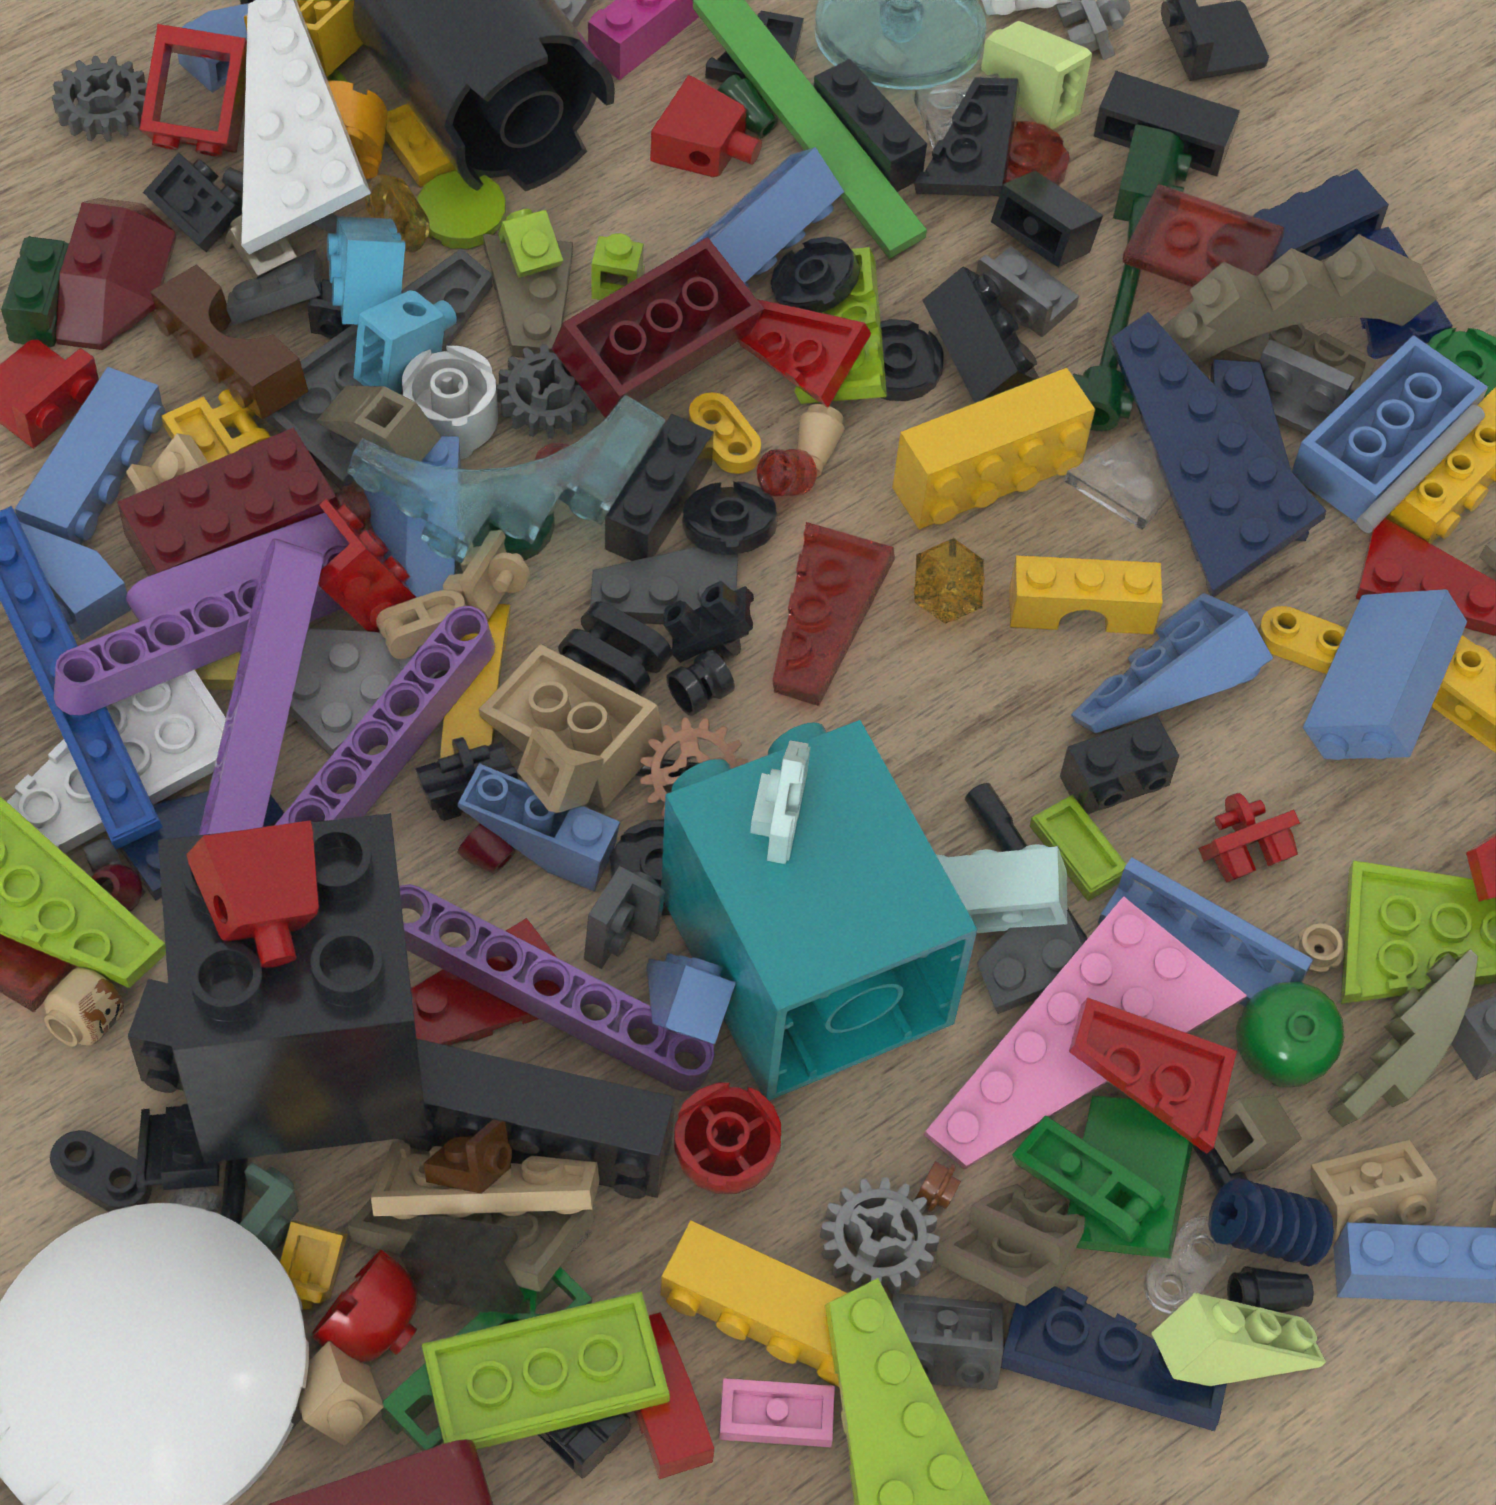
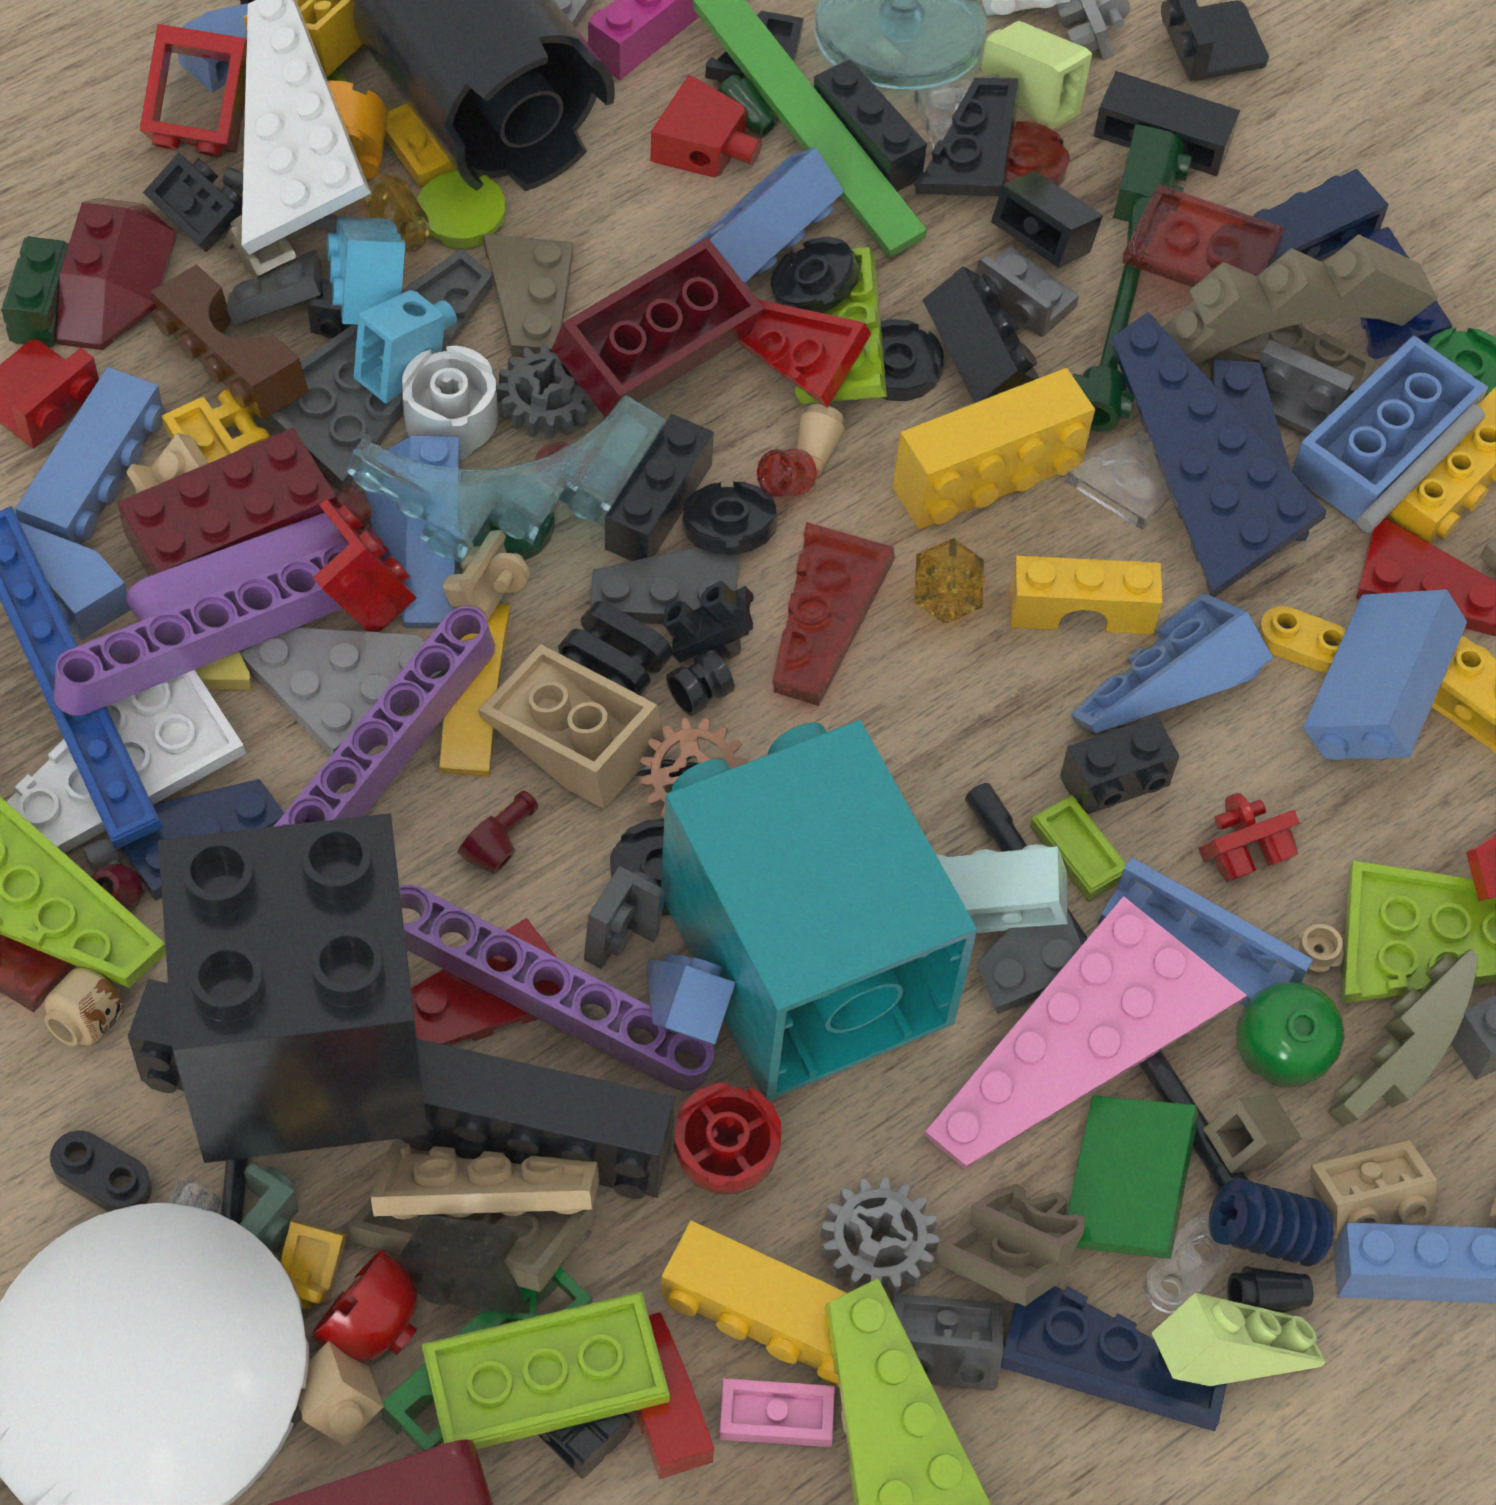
(100, 98): dark grey gear -> none
(171, 1152): black plate -> none
(259, 885): red torso -> none
(262, 689): medium lavender beam -> none
(382, 419): dark tan slope -> none
(413, 621): tan plate -> none
(449, 776): black hips -> none
(471, 1162): reddish brown bracket -> none
(530, 242): lime bracket -> none
(558, 774): tan slope -> none
(565, 843): medium blue slope -> none
(615, 256): lime brick -> none
(731, 432): yellow plate -> none
(780, 802): light aqua plate -> none
(939, 1186): dark orange plate -> none
(1087, 1177): green plate -> none
(1158, 1067): red wing -> none

